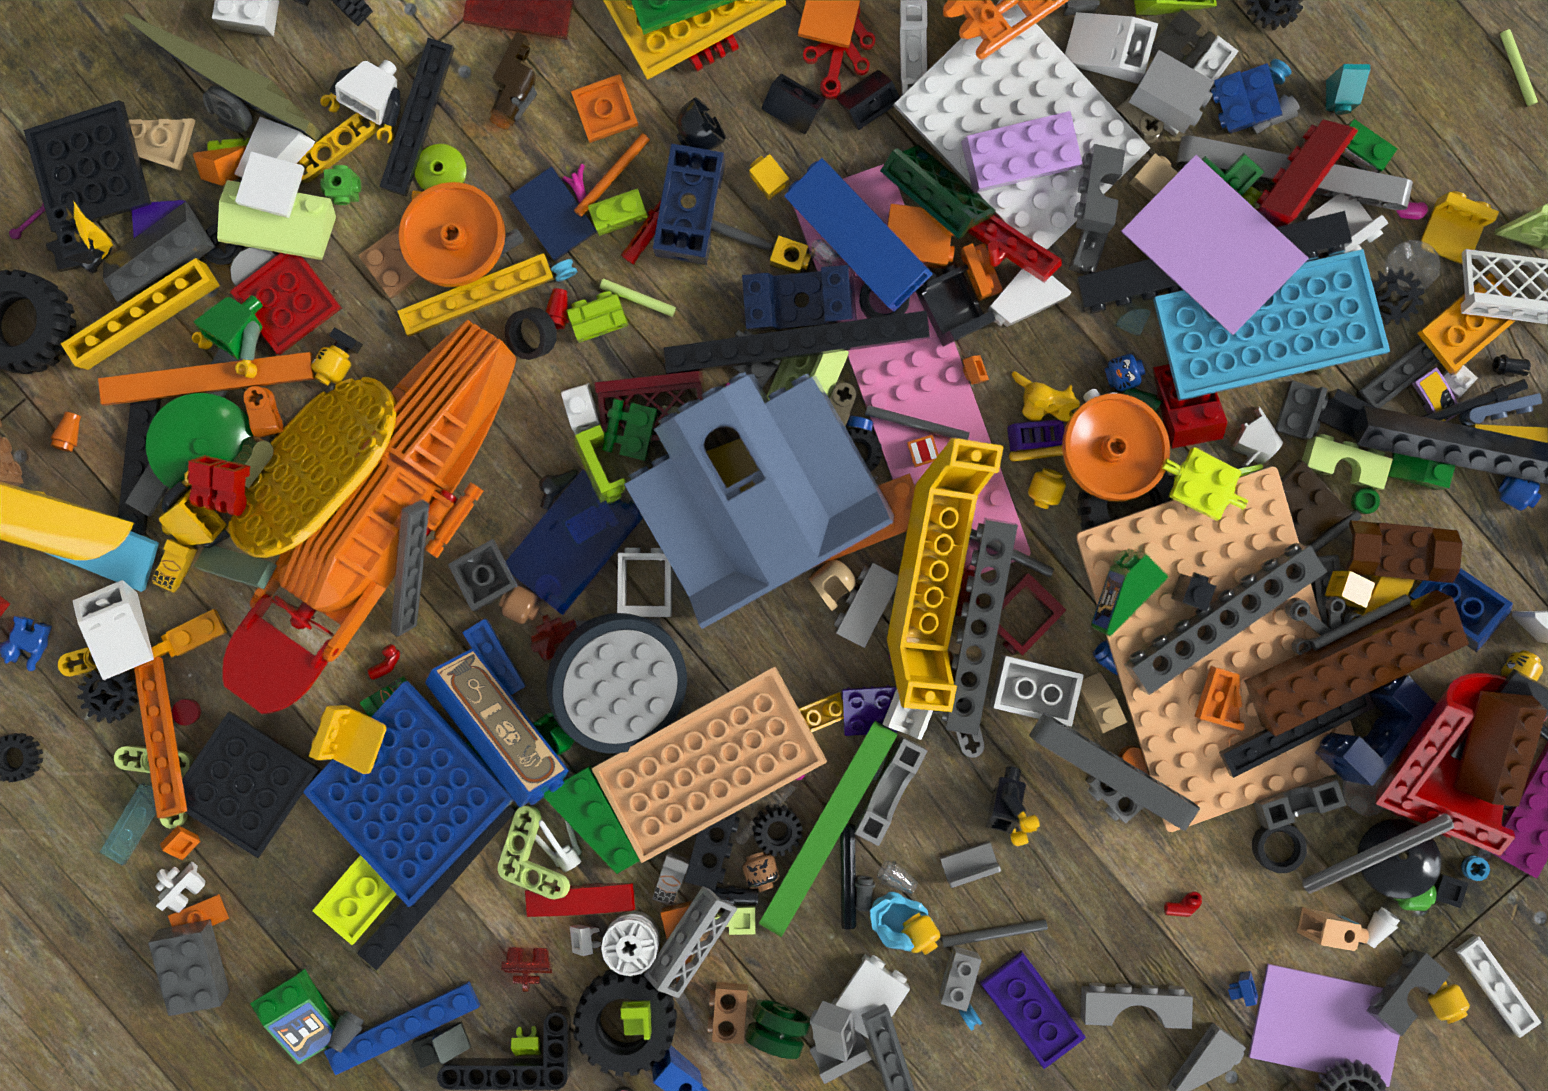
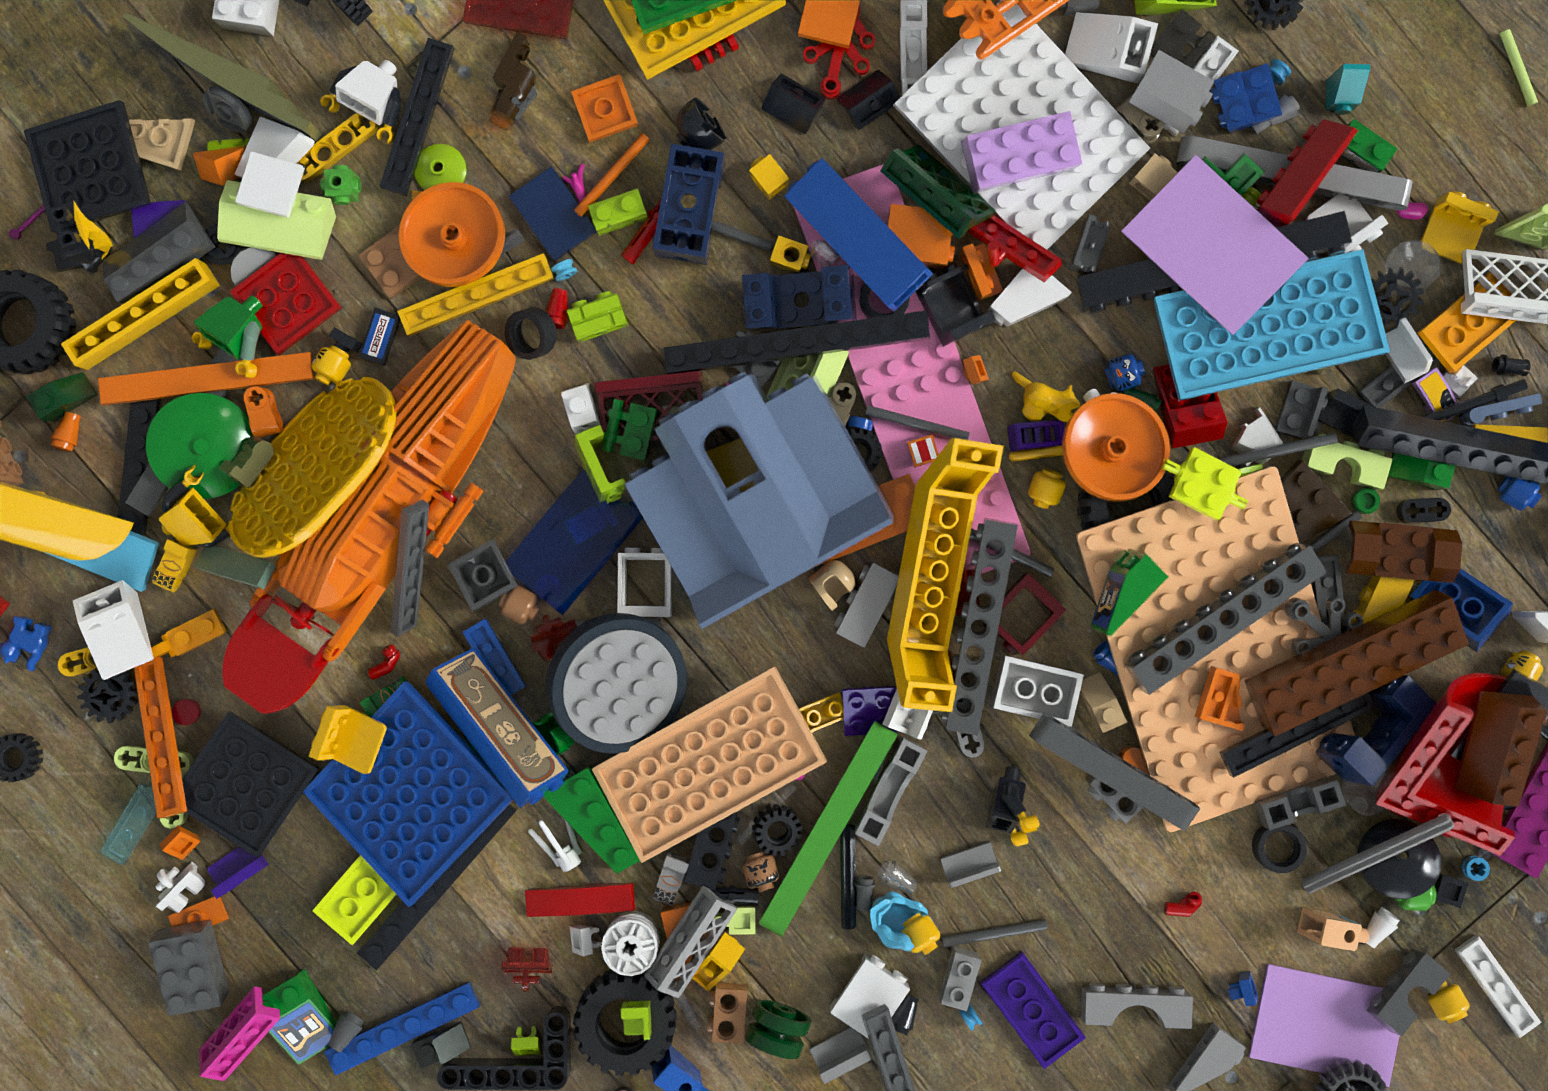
(61, 396): none -> dark green slope
(218, 484): red legs -> none
(234, 870): none -> dark purple panel
(237, 1036): none -> dark pink fence
(379, 336): none -> tile
(522, 865): yellowish green beam -> none
(554, 485): black animal -> none
(637, 297): yellowish green bar -> none
(718, 961): none -> yellow slope
(833, 1031): light grey brick -> none
(905, 1015): none -> black cone
(1095, 210): dark grey arch -> none
(1133, 321): clear light blue tile -> none
(1194, 591): black brick -> none
(1280, 450): none -> dark grey bar
(1350, 588): brick -> none
(1360, 622): dark grey bar -> none
(1407, 352): none -> white panel
(1423, 504): none -> black beam

